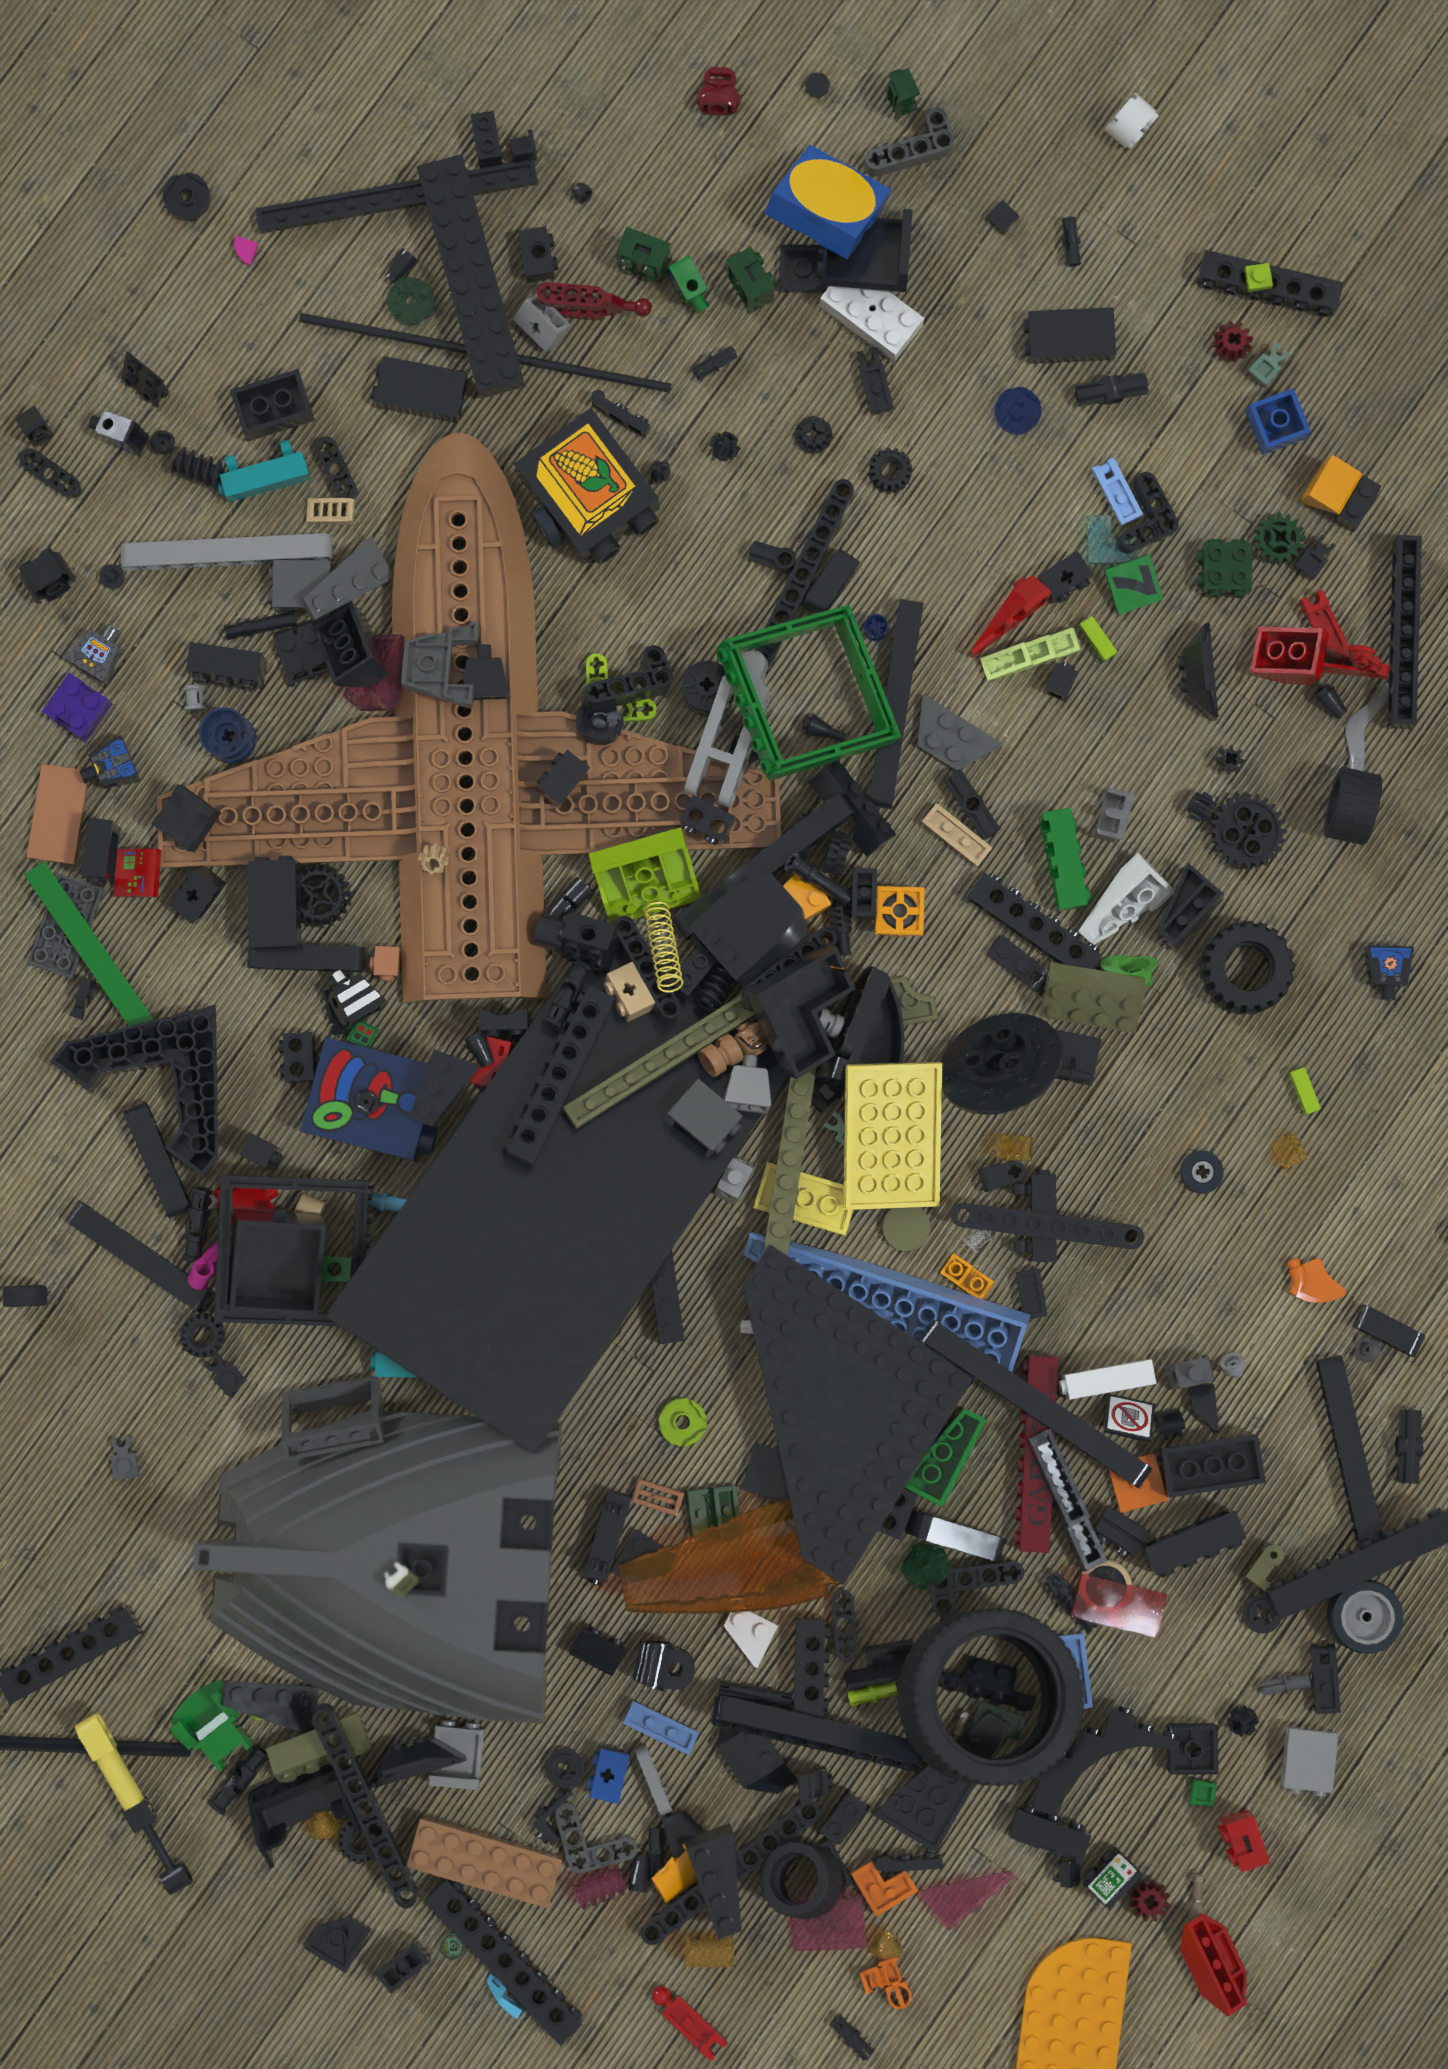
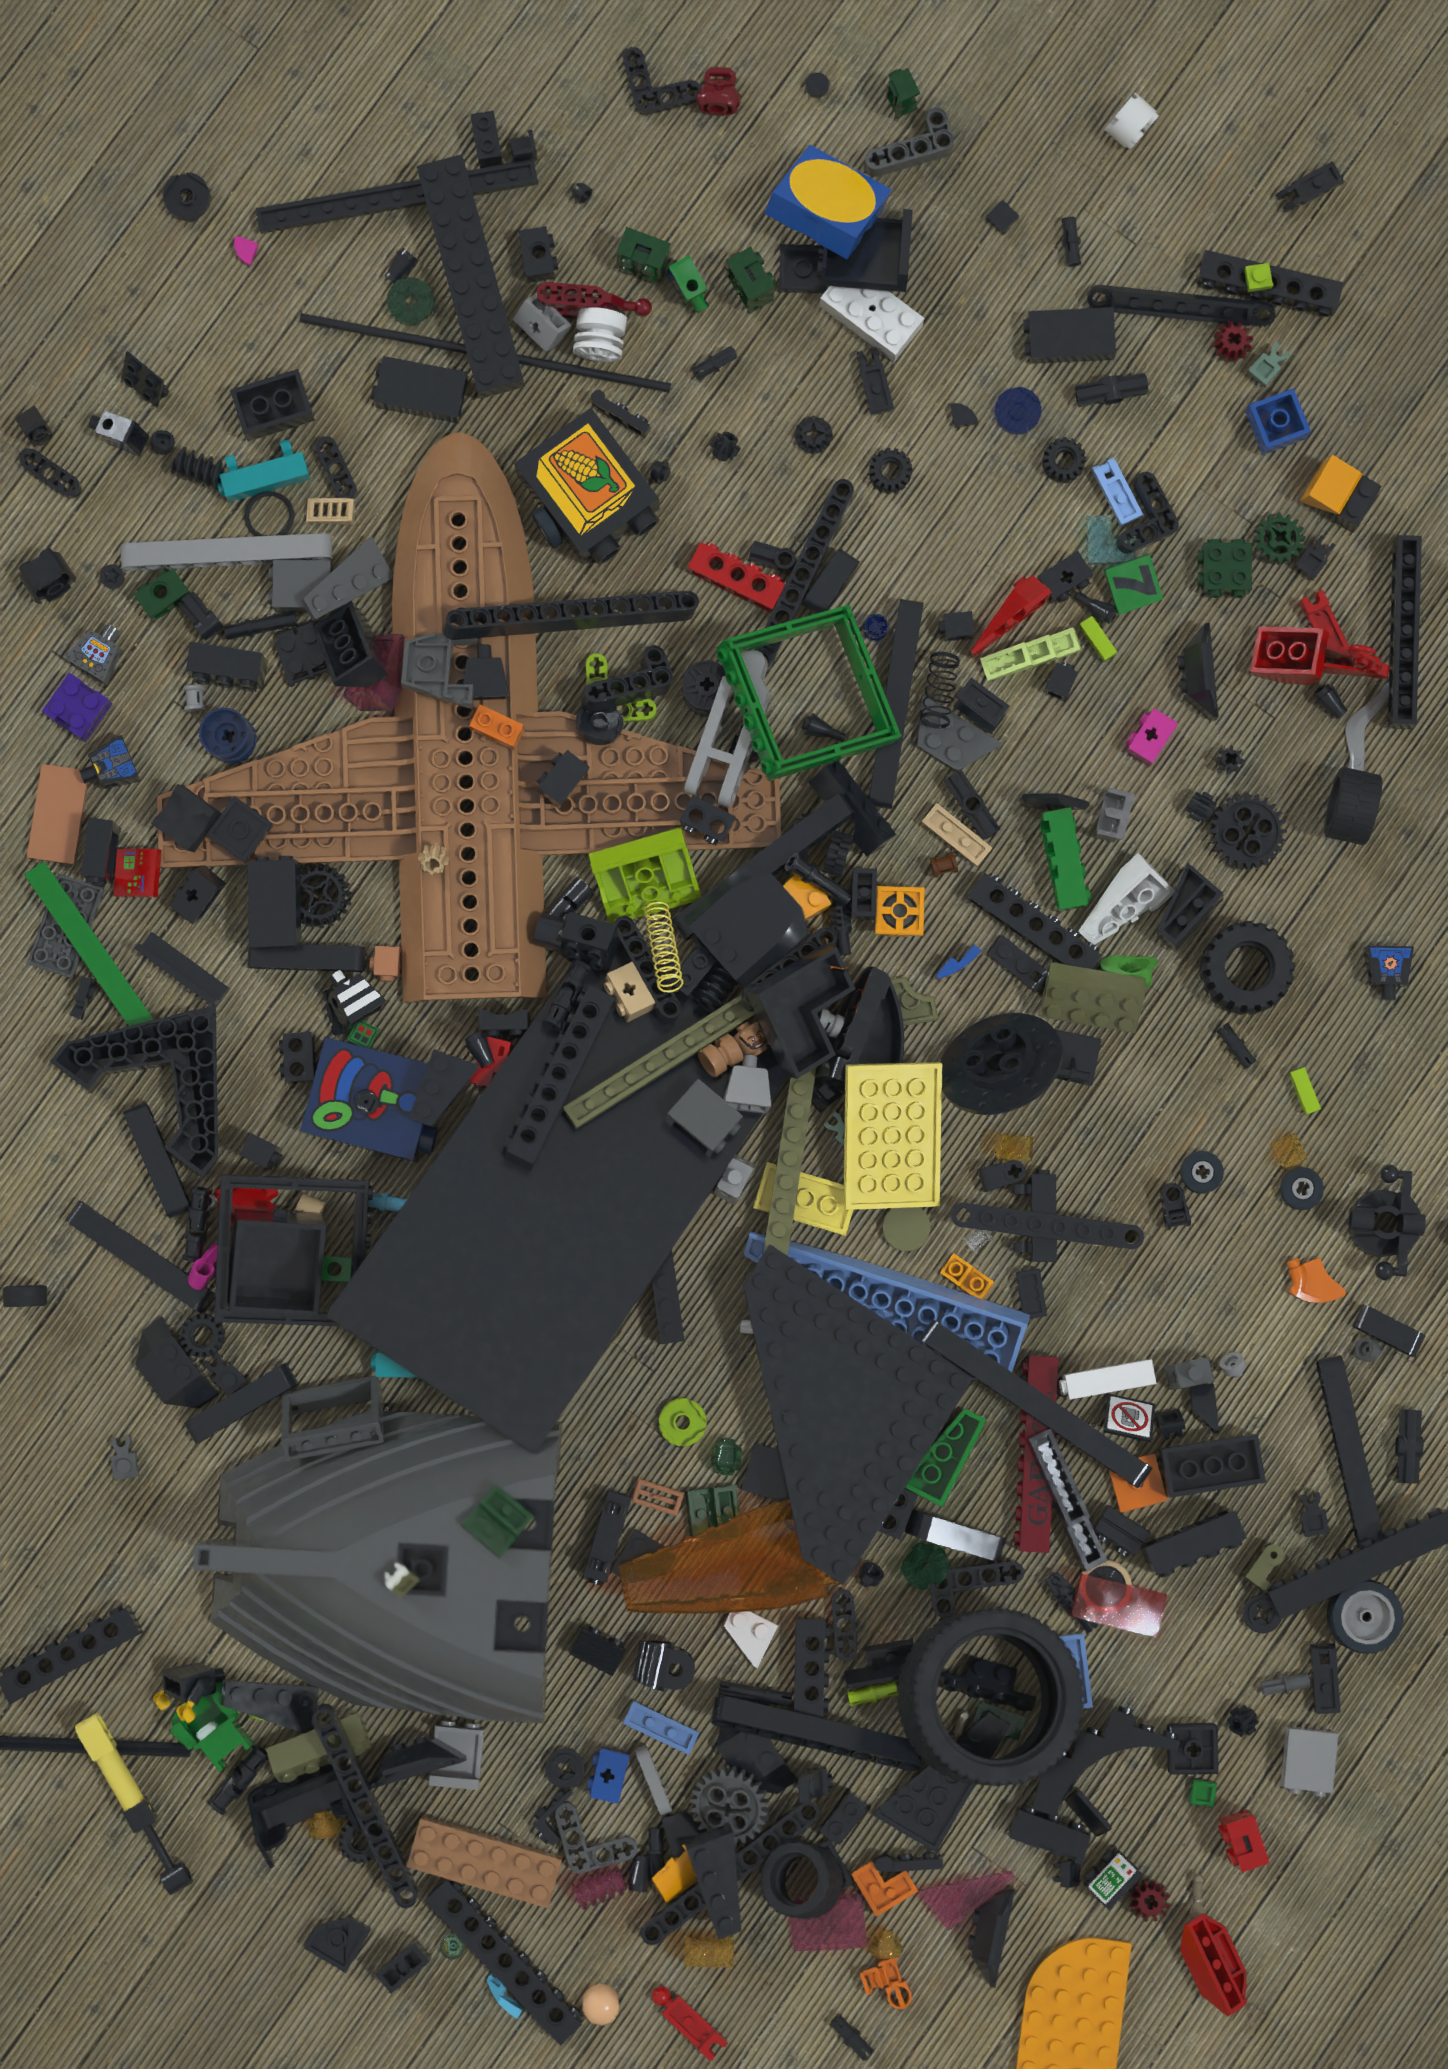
(158, 607): none -> dark green brick
(171, 1369): none -> black wedge
(182, 969): none -> black fence
(188, 1685): none -> black torso
(203, 620): none -> black piece
(239, 829): none -> black plate
(241, 1403): none -> black beam
(264, 494): none -> black tyre
(497, 727): none -> orange brick
(497, 1521): none -> dark green slope
(562, 621): none -> black beam
(599, 334): none -> white wheel
(600, 2004): none -> light nougat hair
(648, 93): none -> black beam
(722, 578): none -> red brick
(726, 1457): none -> clear green head
(730, 1803): none -> dark grey gear
(870, 1574): none -> black tile
(934, 713): none -> black piece
(944, 864): none -> reddish brown bush
(953, 967): none -> blue slope
(957, 626): none -> black brick
(962, 415): none -> black tile
(981, 706): none -> black panel
(990, 1933): none -> black wedge
(1052, 801): none -> black tile
(1064, 446): none -> black tyre
(1088, 1813): none -> black slope
(1100, 610): none -> black cone
(1146, 750): none -> dark pink brick
(1174, 1208): none -> black piece
(1181, 305): none -> black plate
(1236, 1045): none -> black pin
(1290, 1184): none -> black bush
(1311, 186): none -> black hinge
(1313, 1519): none -> black plate
(1409, 1223): none -> black piece

